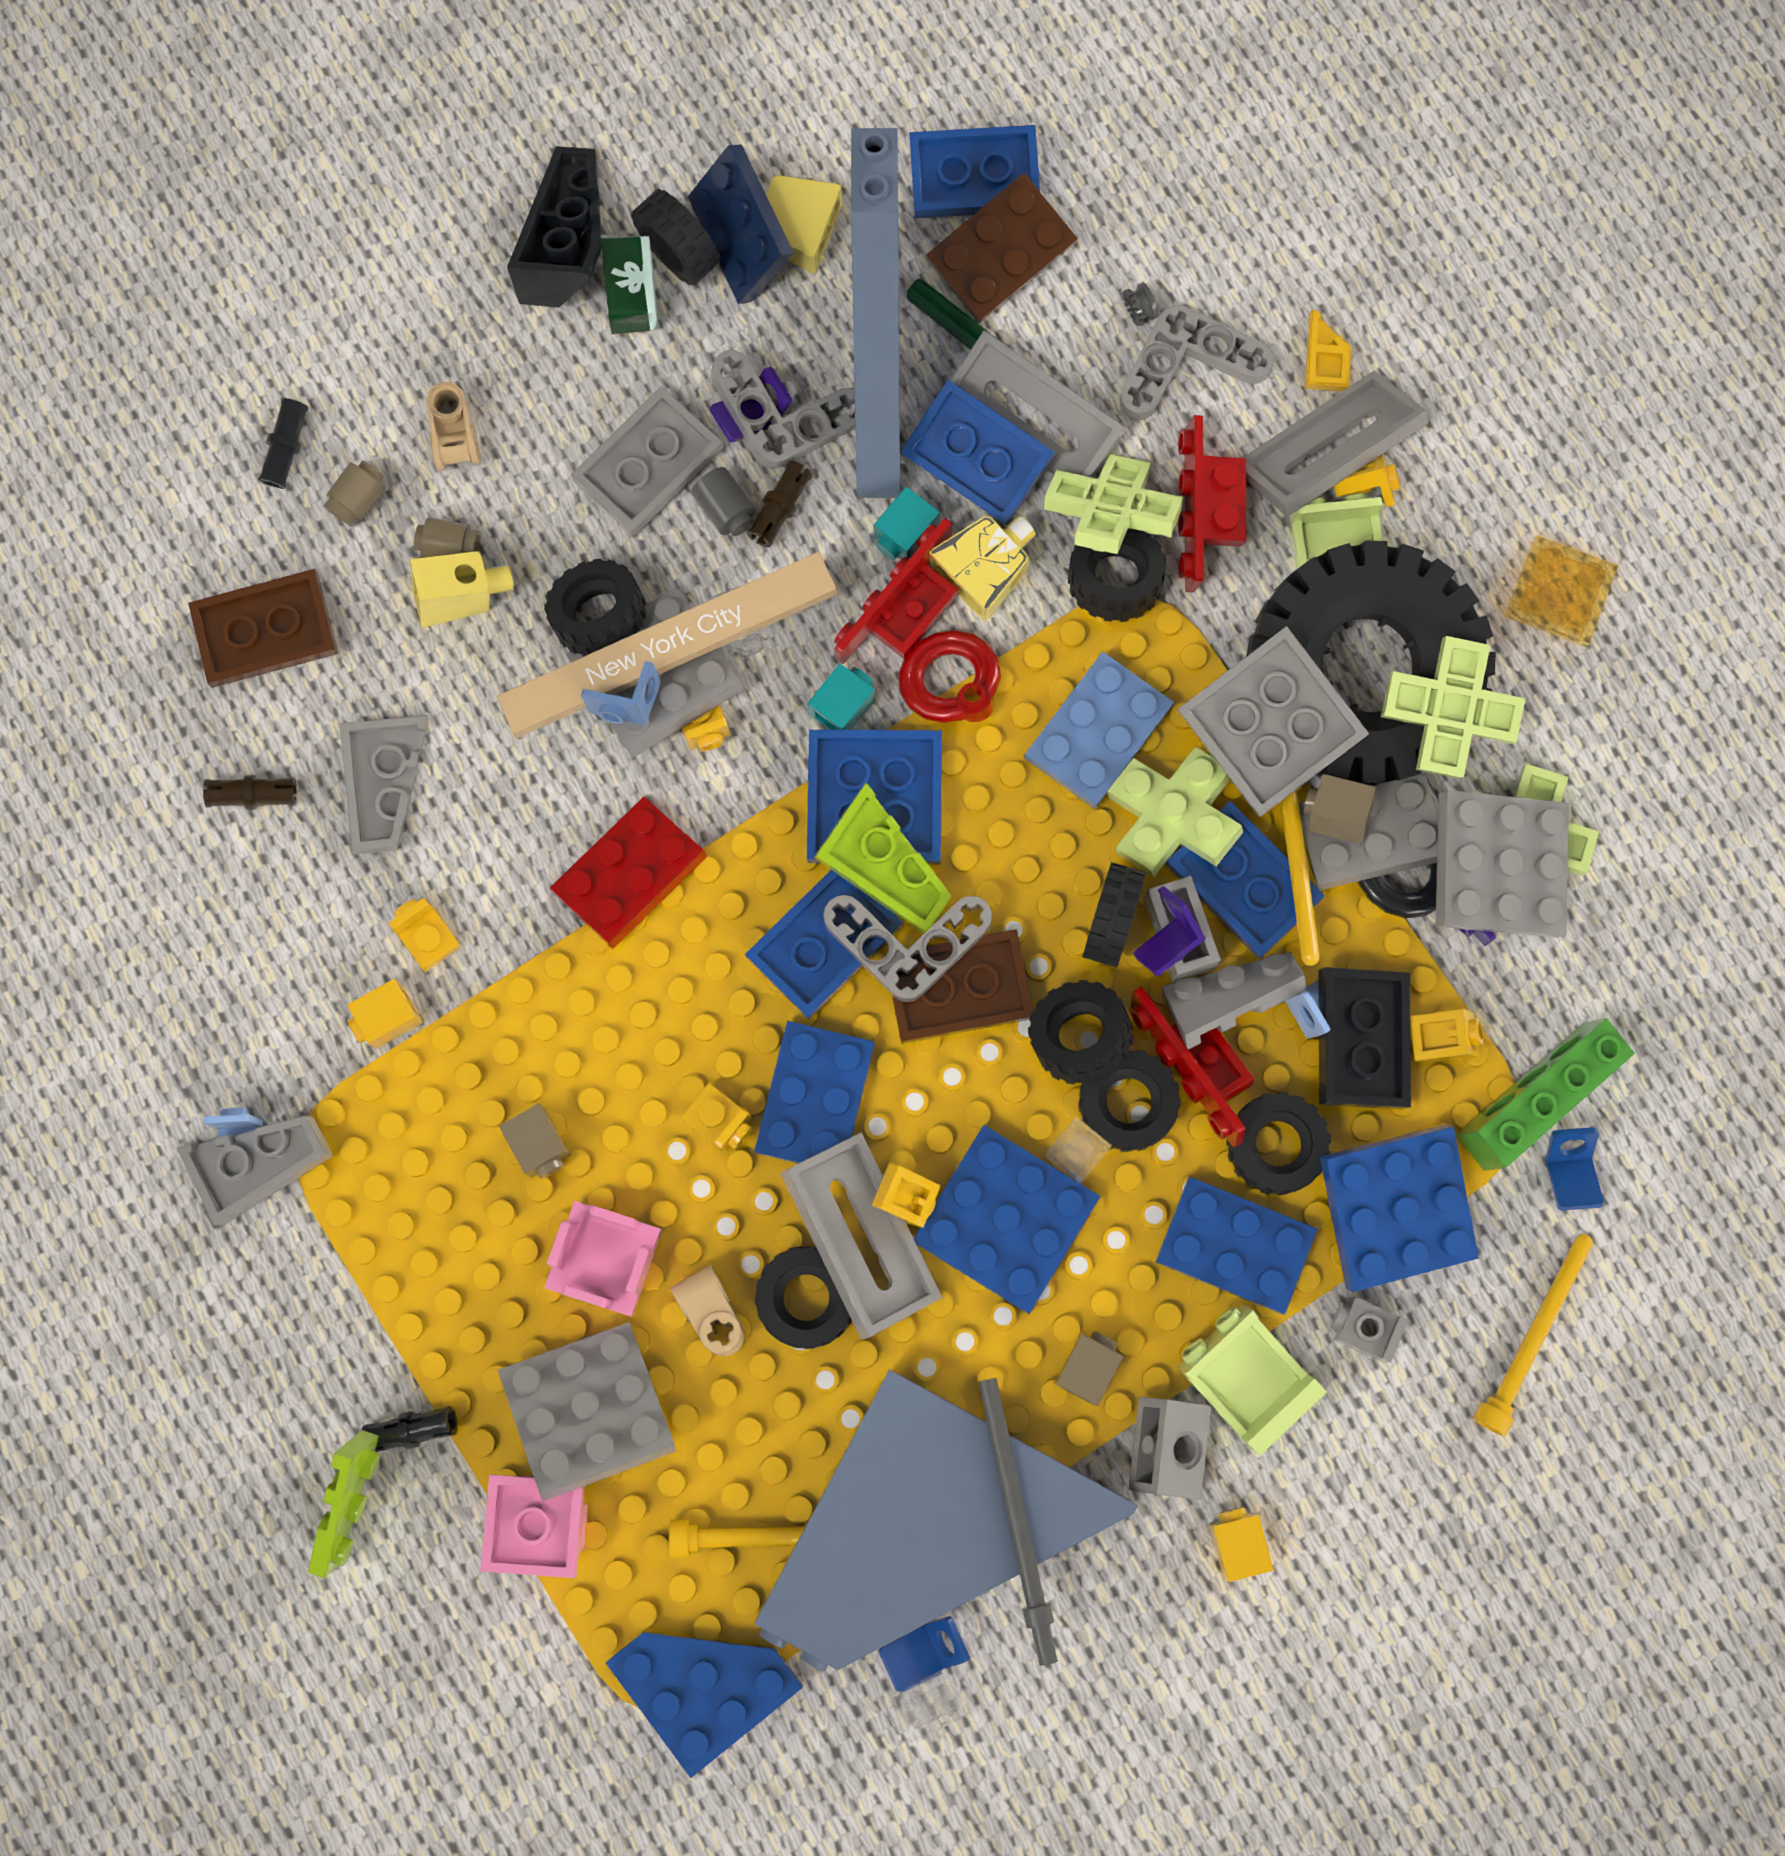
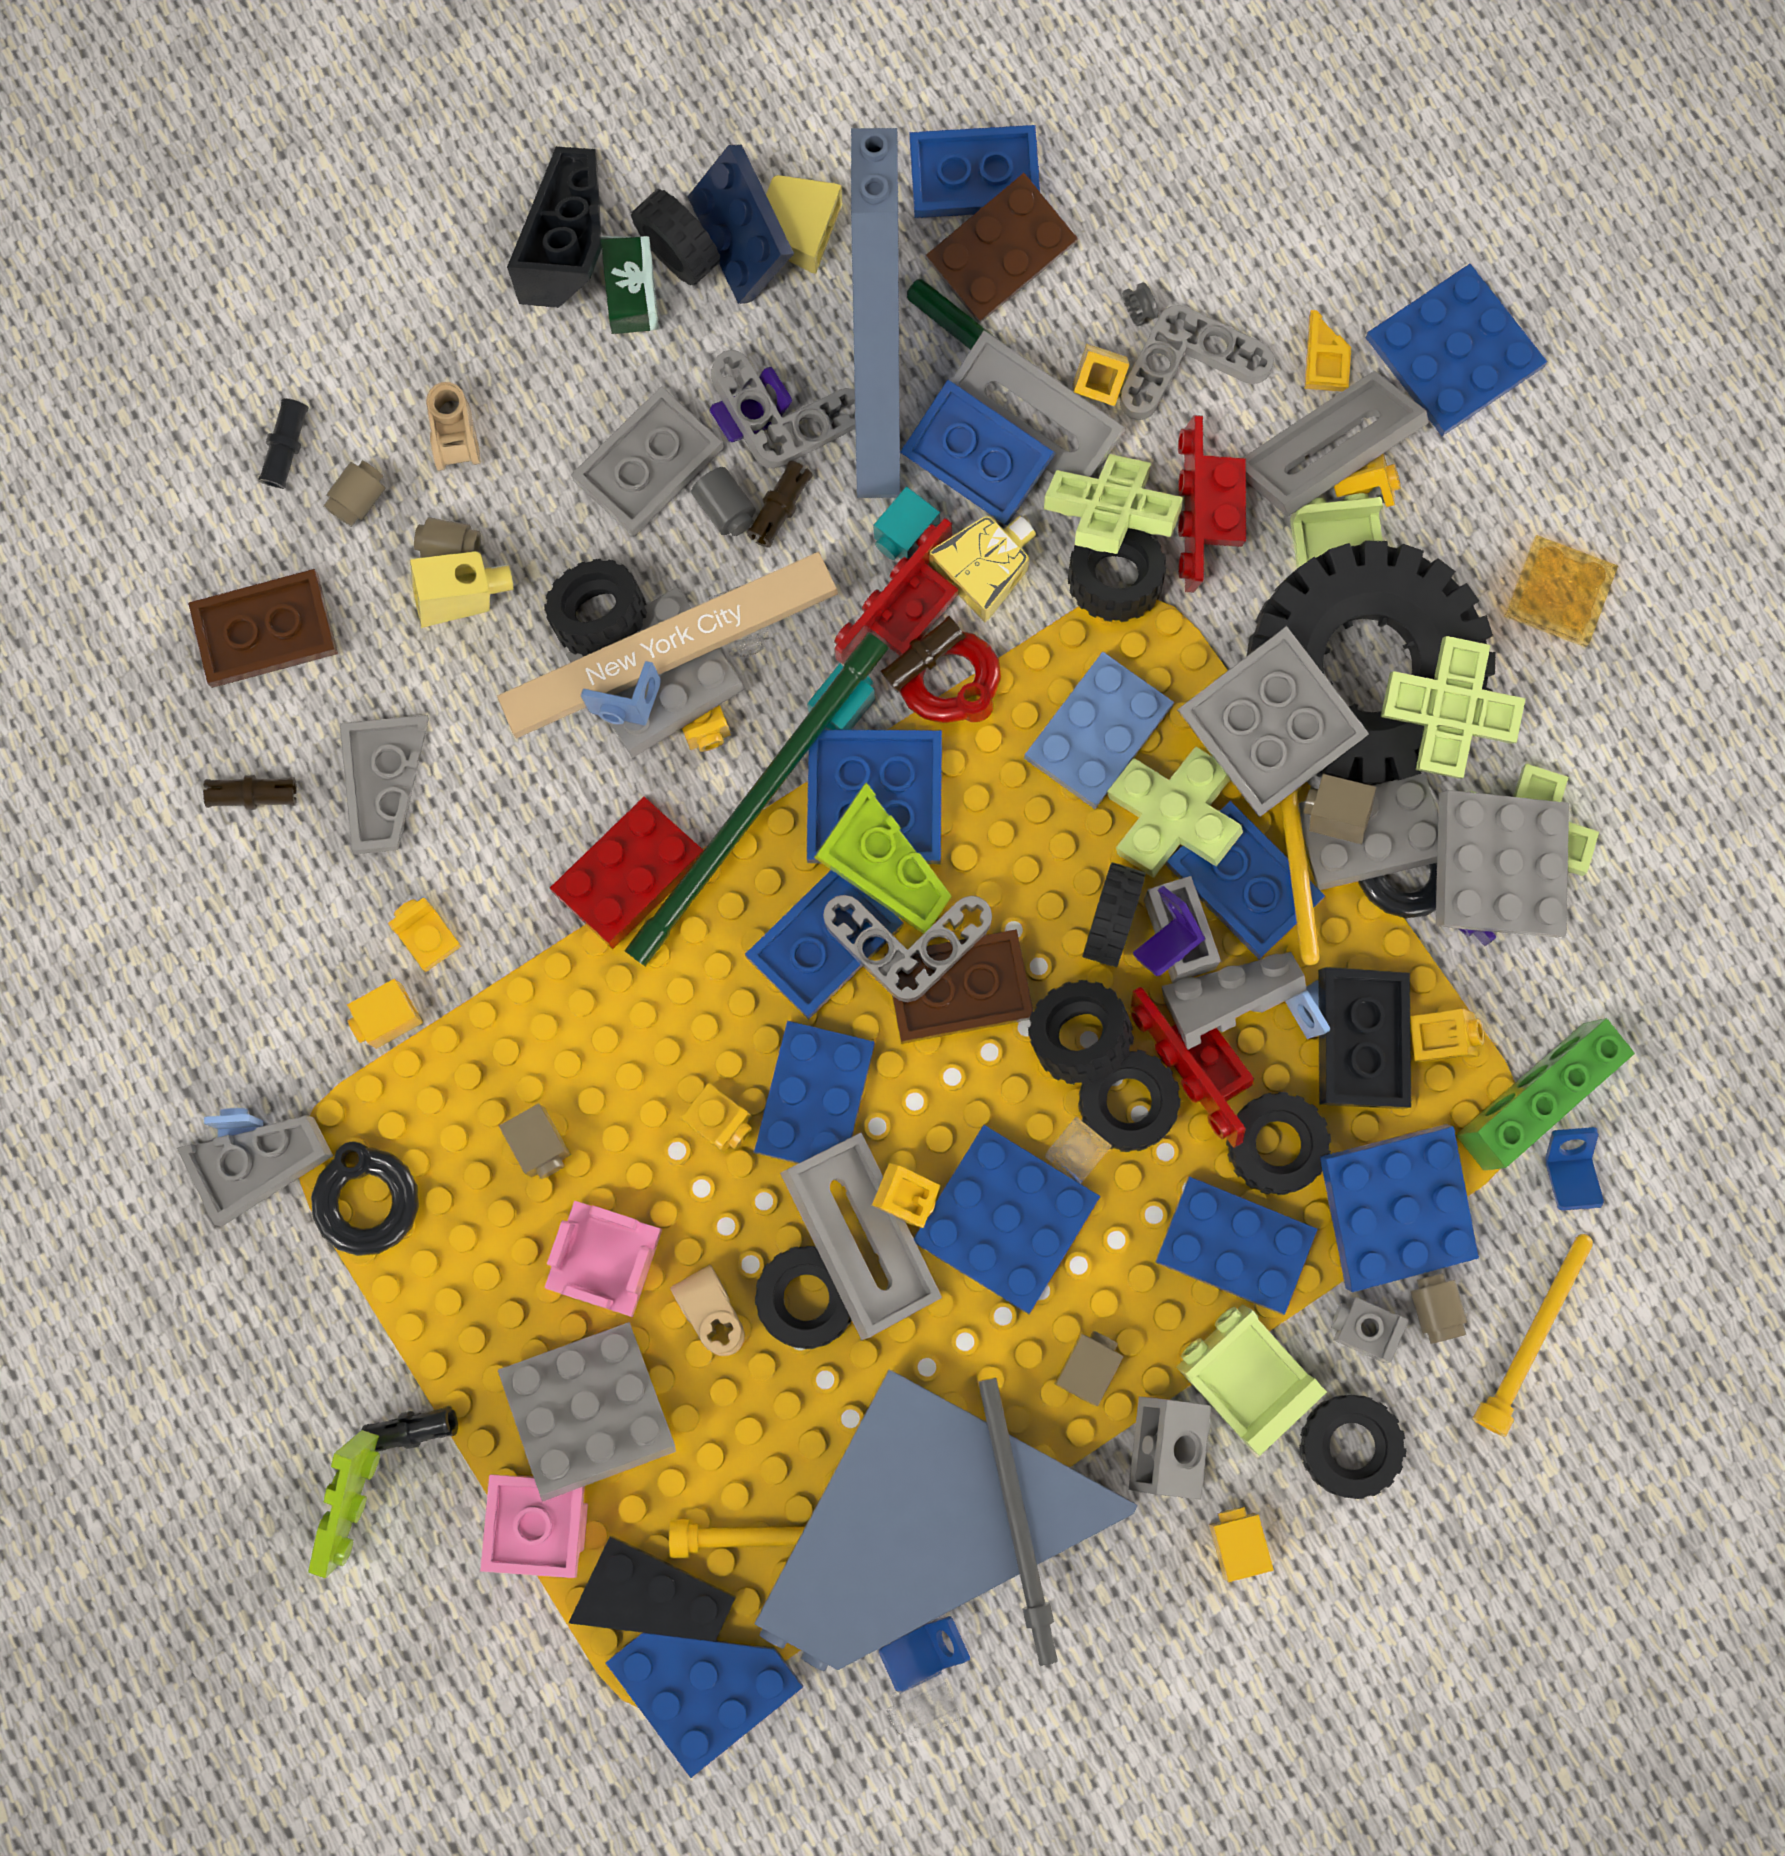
(328, 1189): none -> black piece
(650, 1596): none -> black wing
(854, 671): none -> dark green piece
(923, 654): none -> dark brown pin
(1100, 374): none -> yellow brick
(1386, 1435): none -> black tyre
(1439, 1308): none -> dark tan brick
(1456, 349): none -> blue plate

